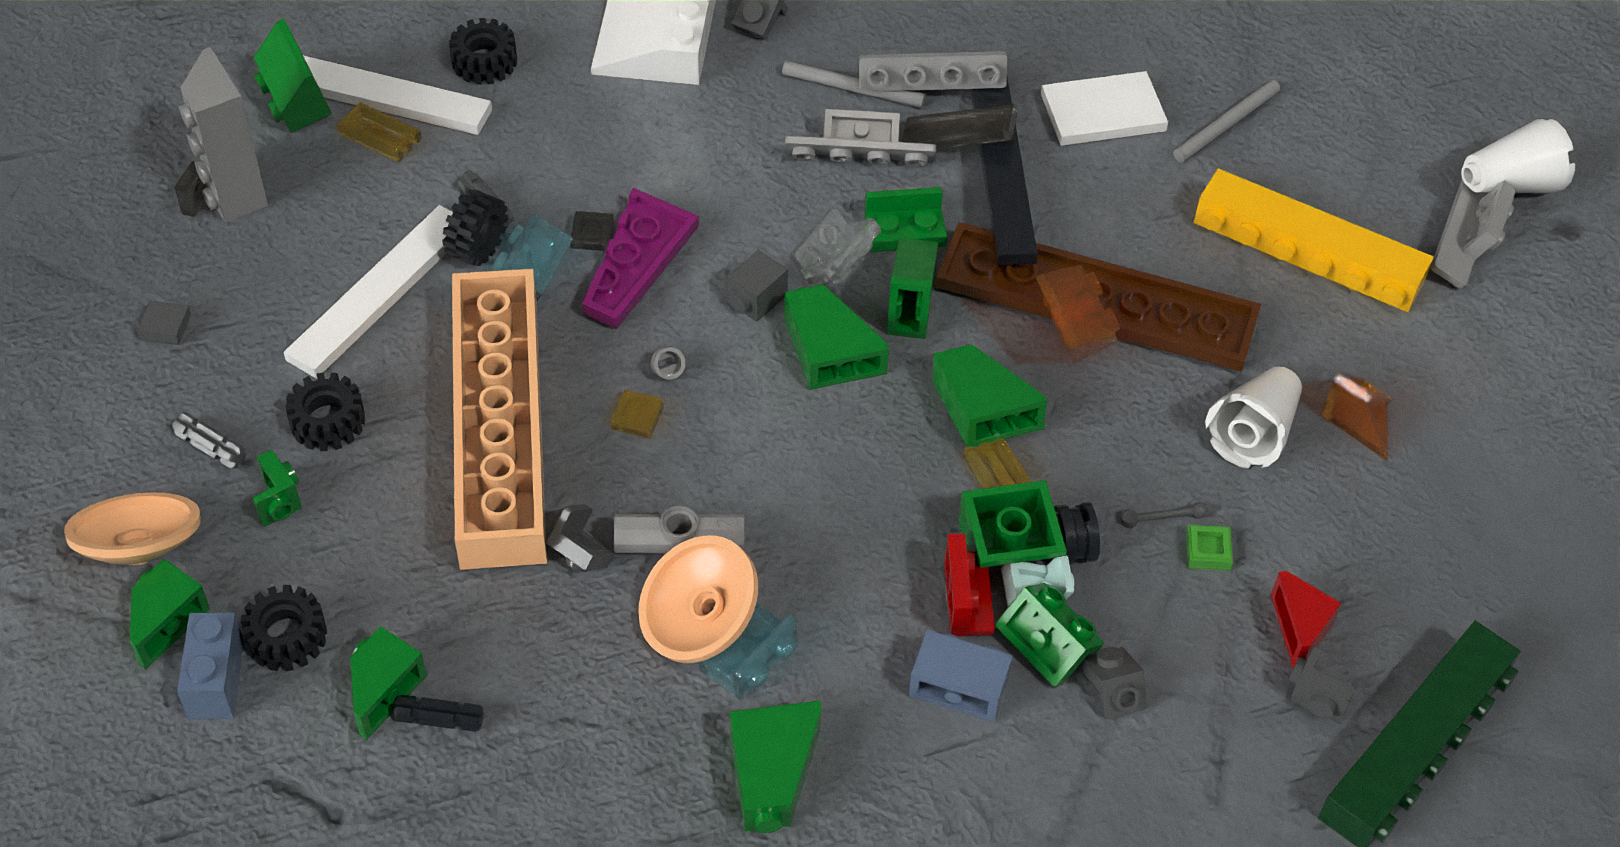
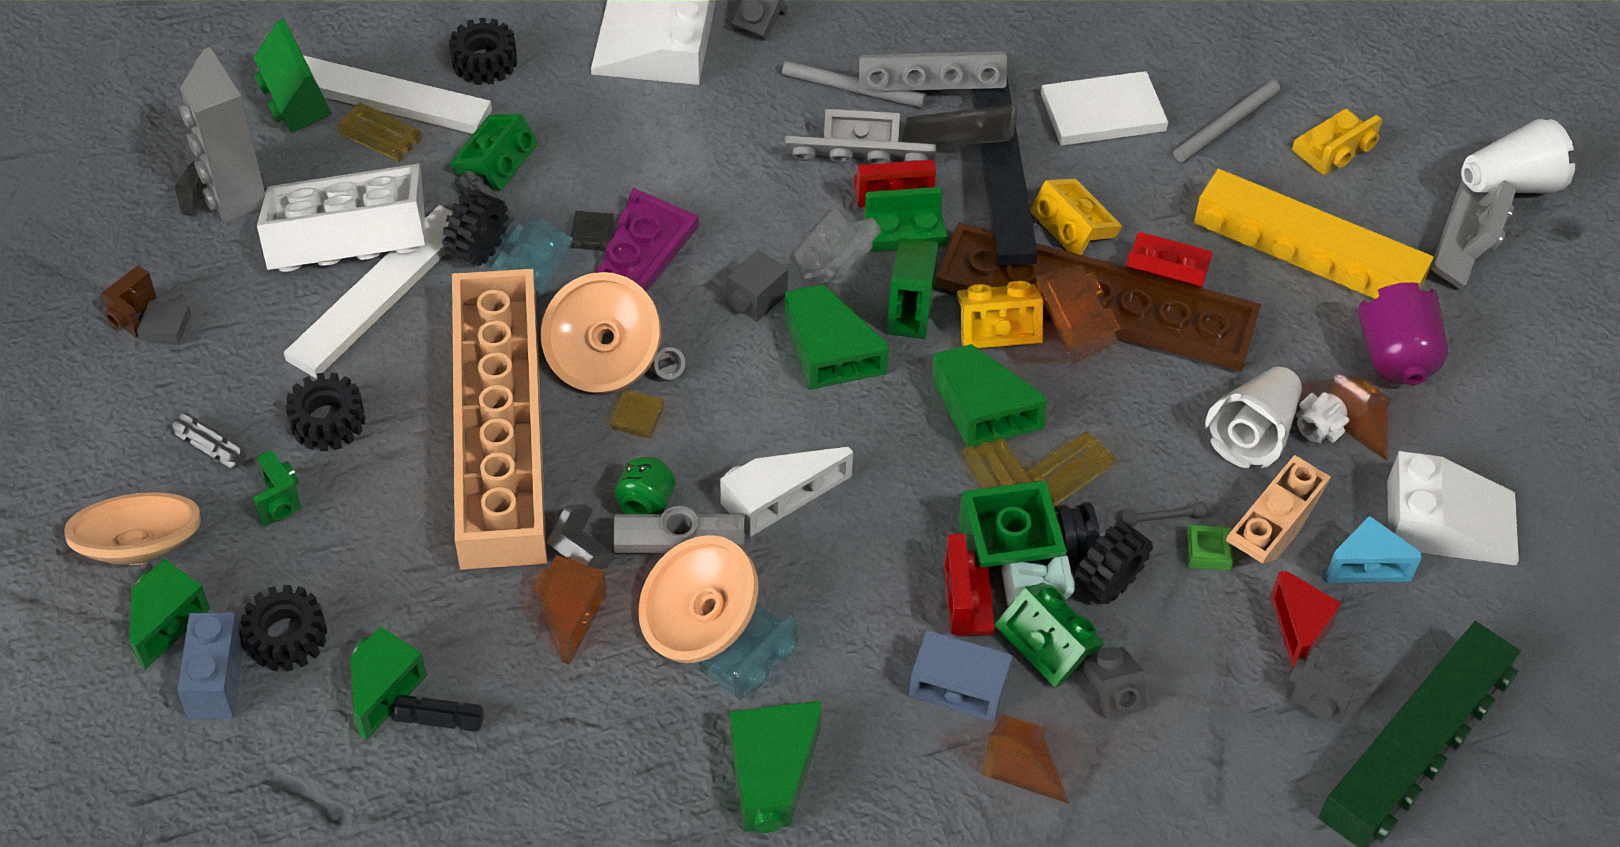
(128, 298): none -> reddish brown bracket
(342, 217): none -> white slope
(496, 149): none -> green bracket
(569, 602): none -> clear orange slope
(580, 318): none -> light nougat dish
(644, 486): none -> green head
(781, 484): none -> white slope
(893, 177): none -> red bracket
(1001, 315): none -> yellow bracket
(1022, 758): none -> clear orange slope
(1073, 214): none -> yellow bracket
(1081, 478): none -> clear yellow tile
(1114, 562): none -> black tyre
(1169, 259): none -> red bracket
(1279, 511): none -> light nougat slope
(1322, 417): none -> white gear
(1337, 141): none -> yellow bracket
(1373, 556): none -> medium azure slope
(1404, 333): none -> magenta cylinder
(1451, 510): none -> white slope

